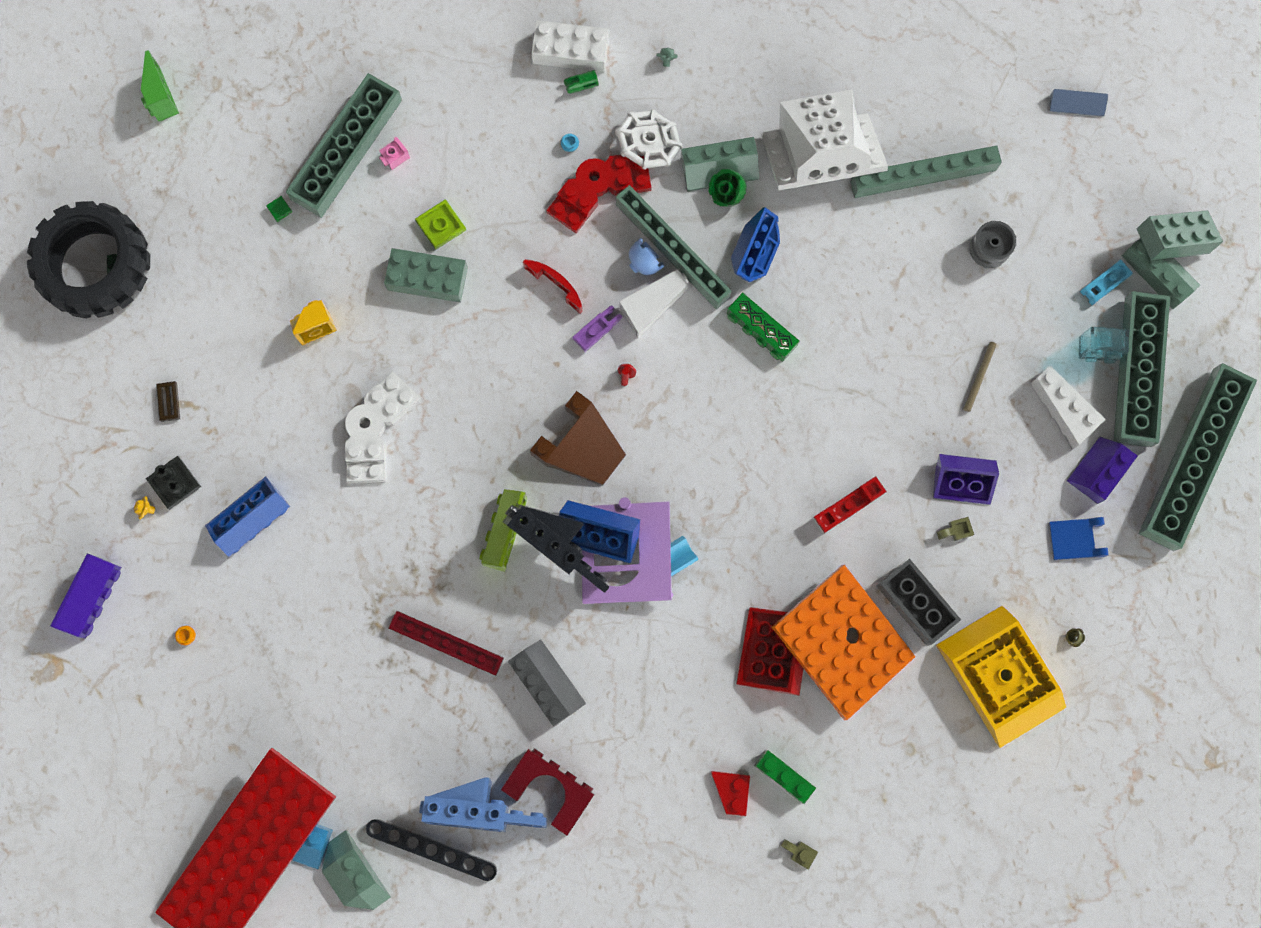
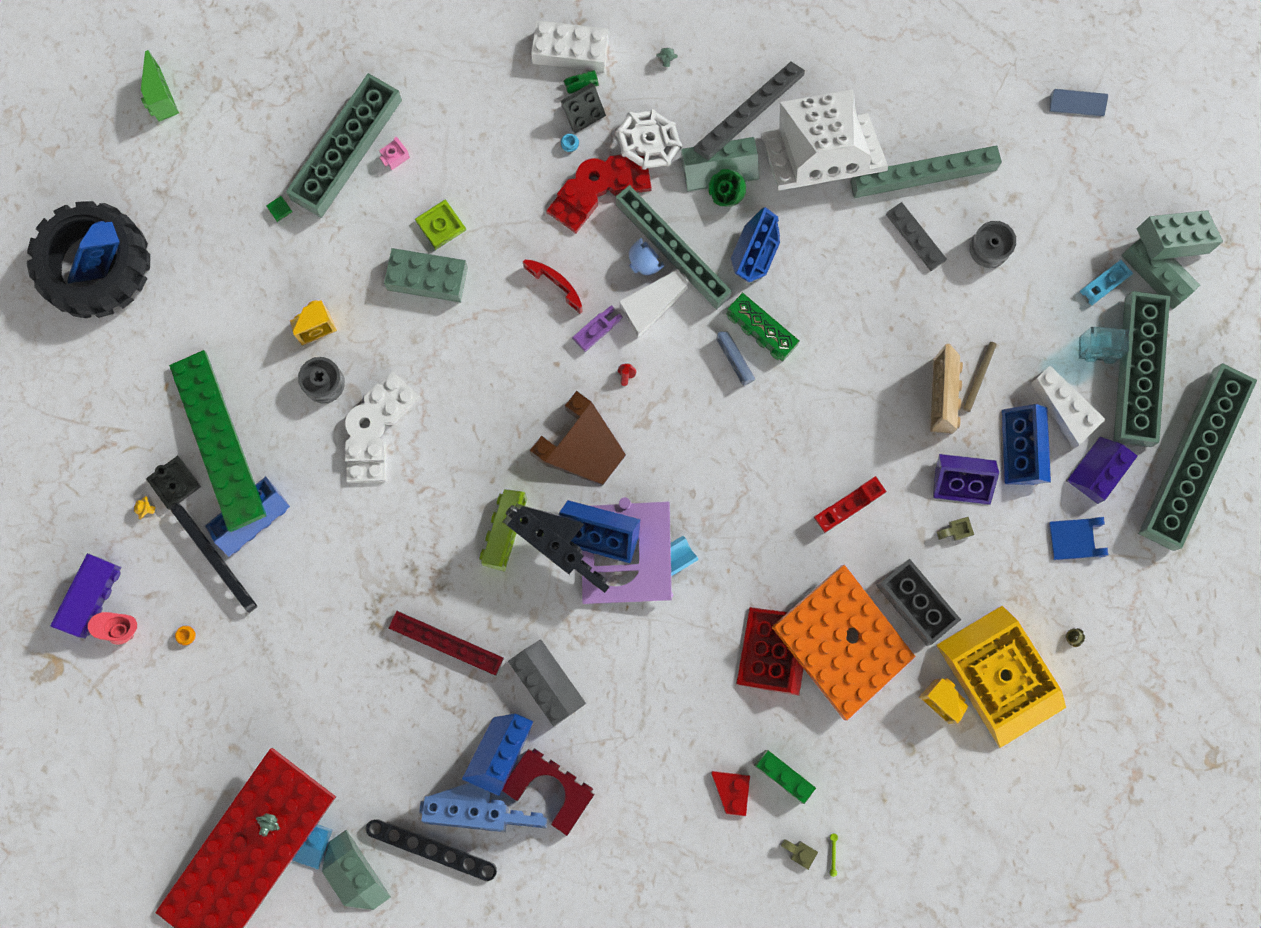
(94, 253): none -> blue slope
(112, 627): none -> coral piece
(170, 417): dark brown tile -> none
(214, 558): none -> black beam
(217, 441): none -> green plate
(267, 823): none -> sand green plant
(313, 372): none -> dark grey wheel
(498, 752): none -> blue slope
(583, 108): none -> pearl dark grey plate
(735, 358): none -> sand blue slope
(749, 110): none -> dark grey plate
(833, 837): none -> lime hinge
(916, 236): none -> dark grey plate
(945, 700): none -> yellow slope
(946, 391): none -> tan slope
(1026, 445): none -> blue slope

